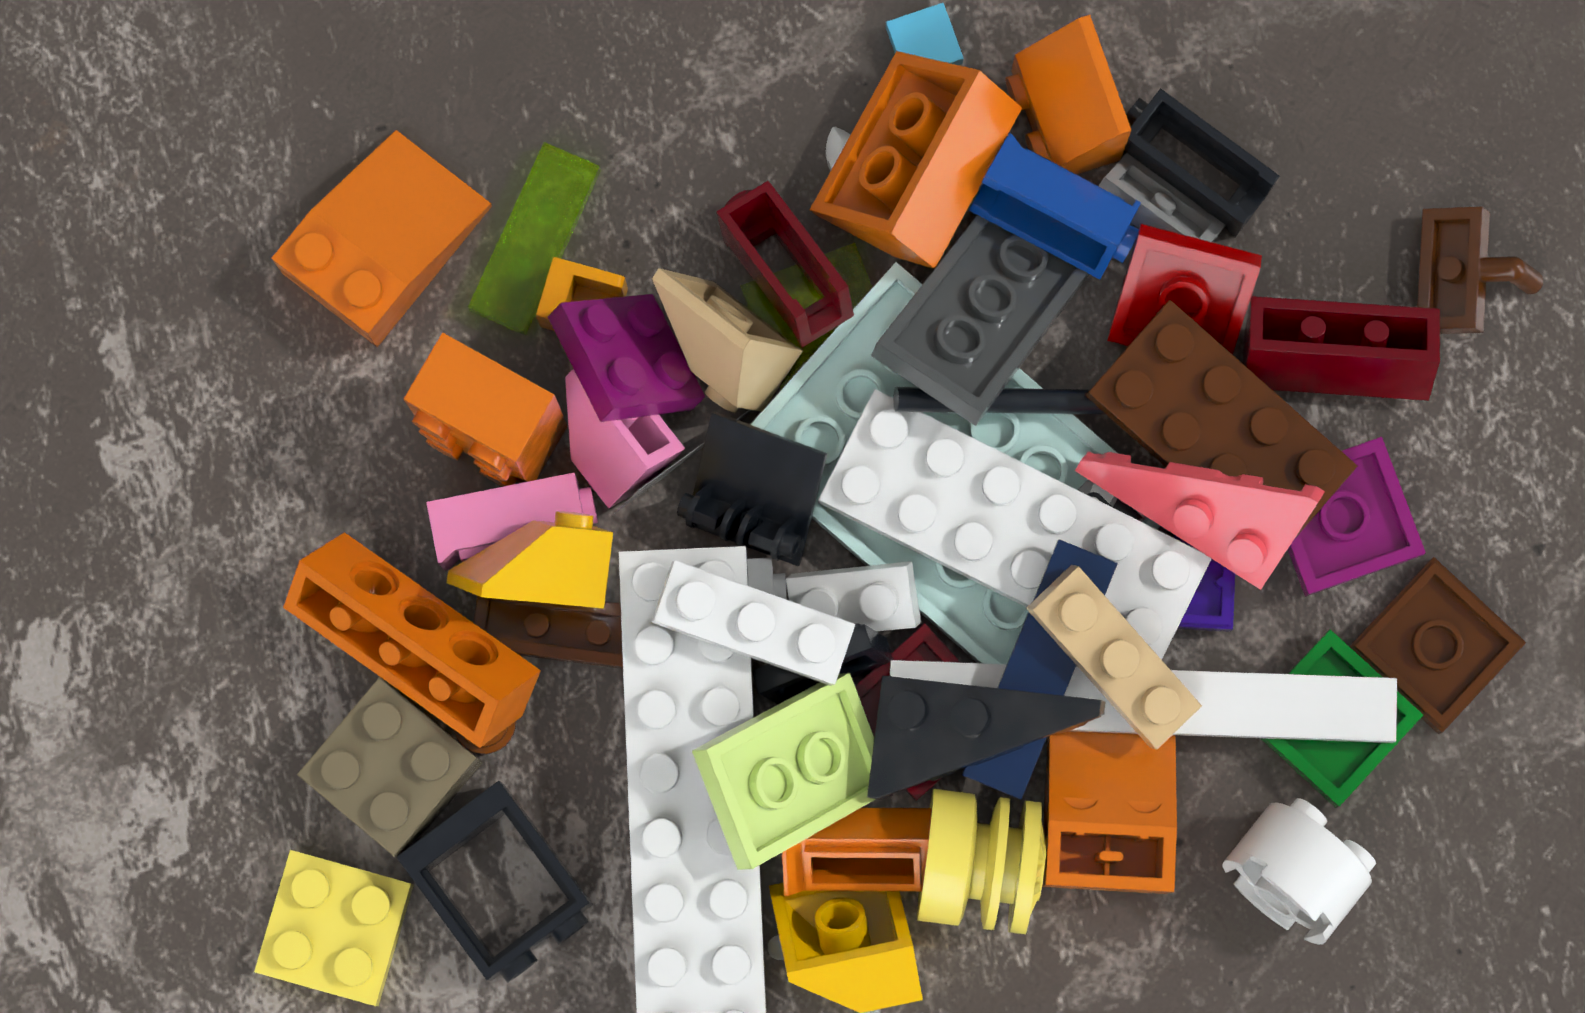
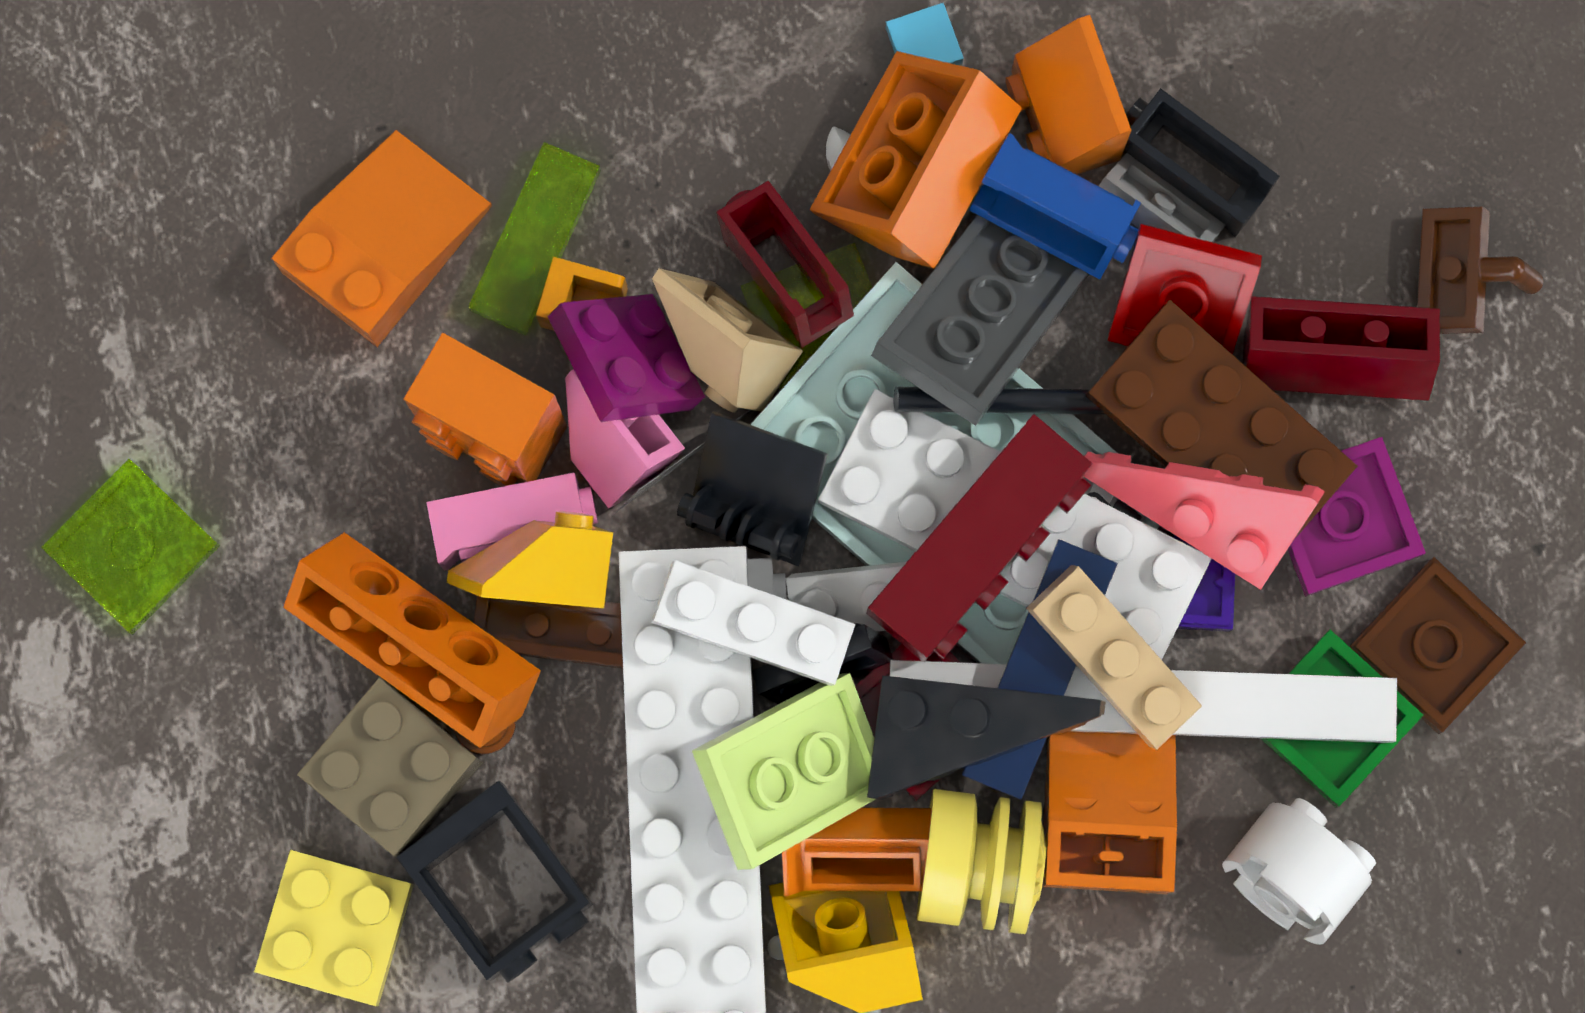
(130, 546): none -> clear neon green tile
(979, 539): none -> dark red brick

